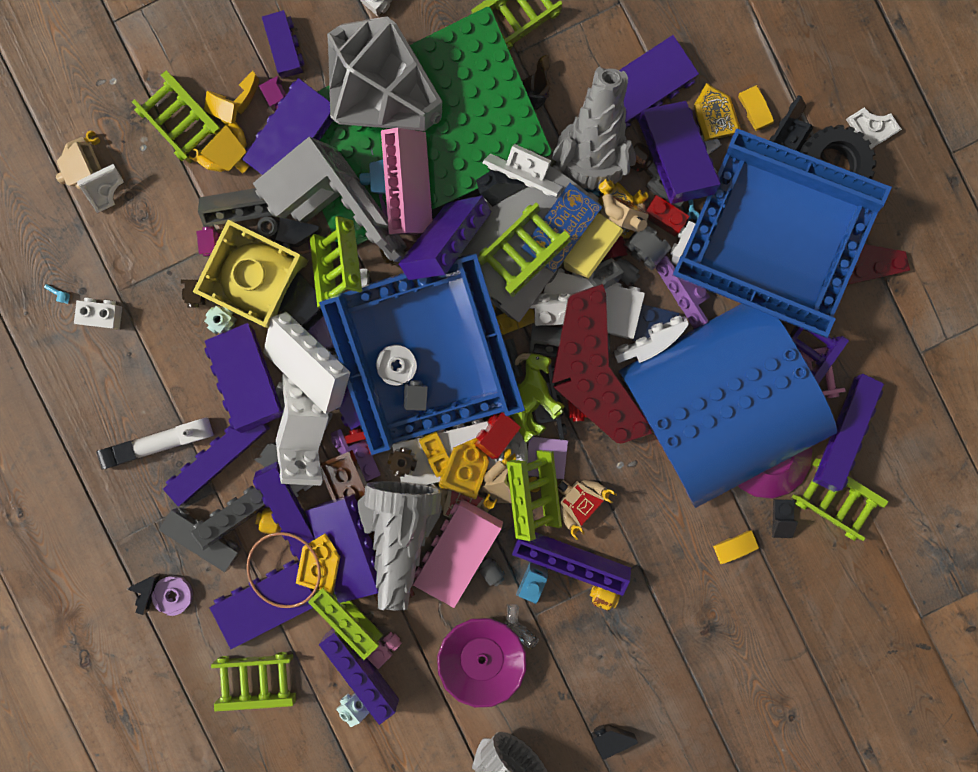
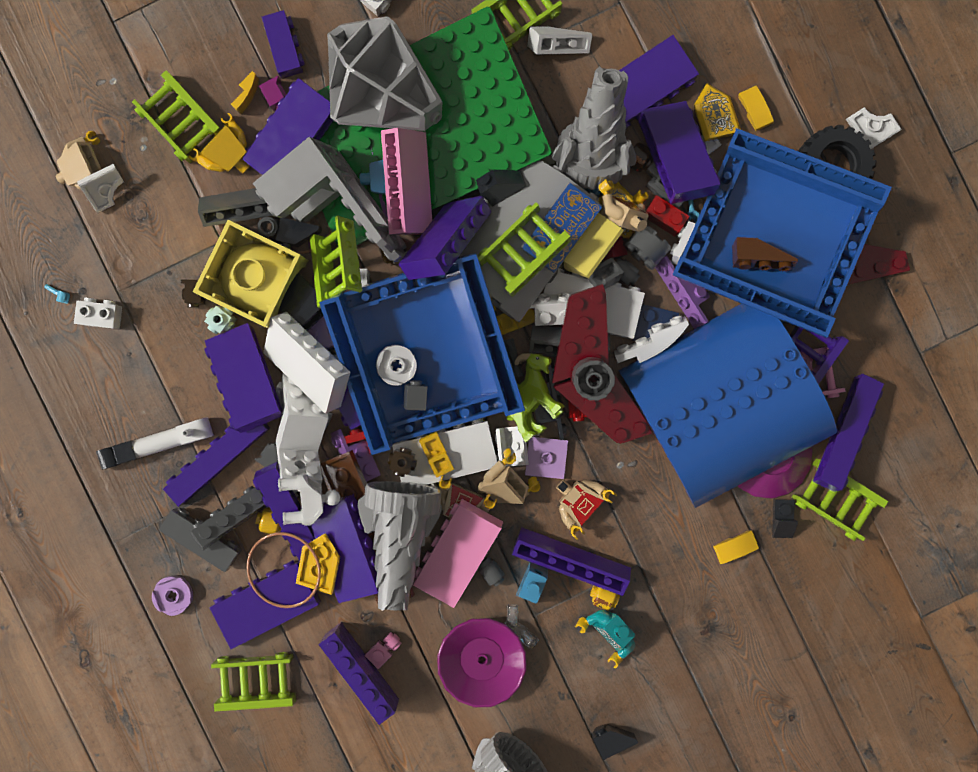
(144, 588): black slope -> none
(207, 240): magenta window -> none
(220, 107): yellow slope -> none
(311, 499): none -> white connector
(347, 622): lime fence -> none
(352, 710): light aqua brick -> none
(465, 469): yellow tile -> none
(496, 435): red brick -> none
(521, 496): lime fence -> none
(525, 167): white bracket -> none
(538, 84): dark brown piece -> none
(558, 41): none -> white slope
(602, 384): none -> dark grey brick
(613, 630): none -> teal torso
(758, 254): none -> reddish brown slope
(792, 131): black bracket -> none

